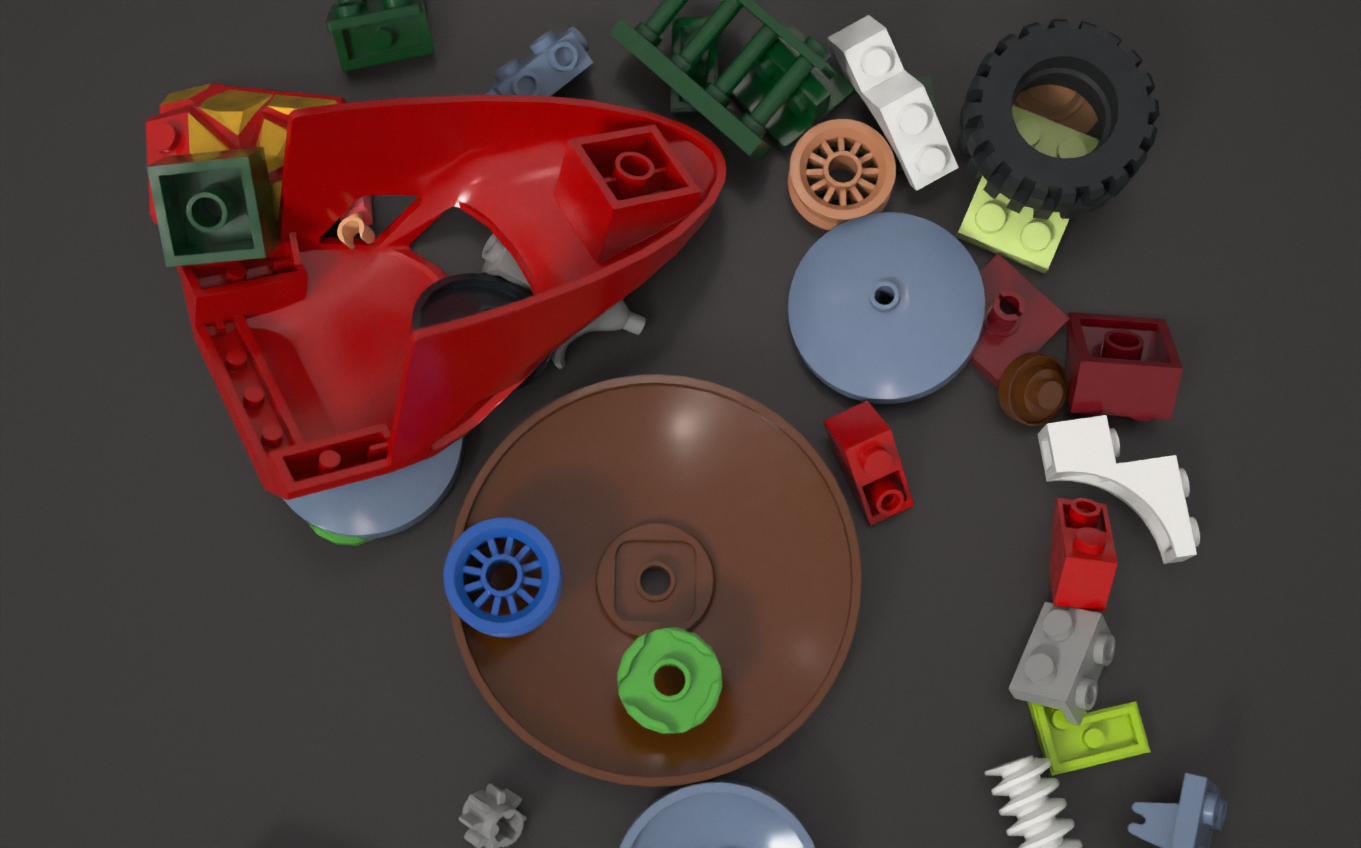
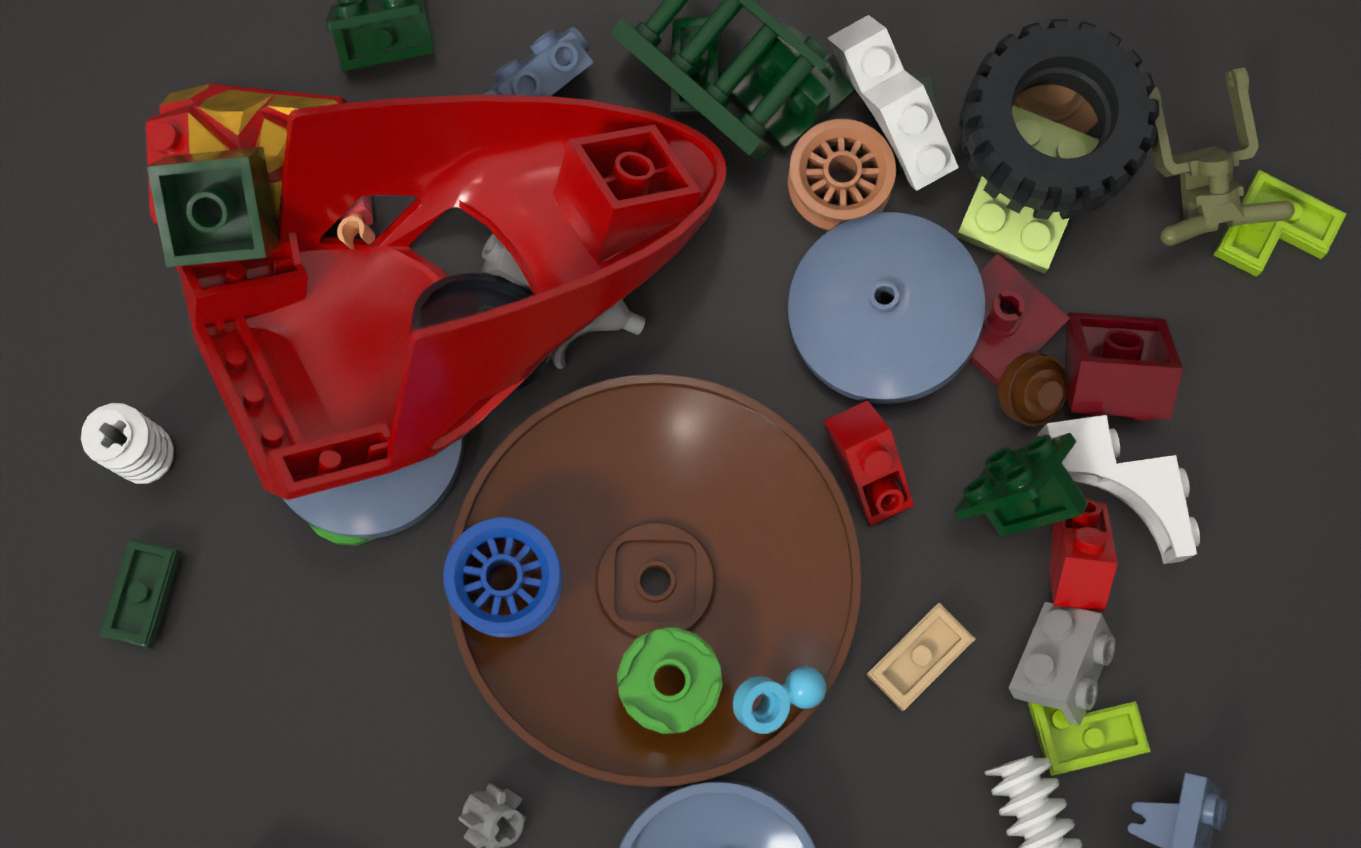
(127, 443): none -> white piece
(140, 593): none -> dark green plate
(802, 688): none -> medium azure plate
(920, 656): none -> tan plate
(1025, 487): none -> dark green bracket
(1207, 173): none -> olive piece
(1309, 229): none -> lime tile

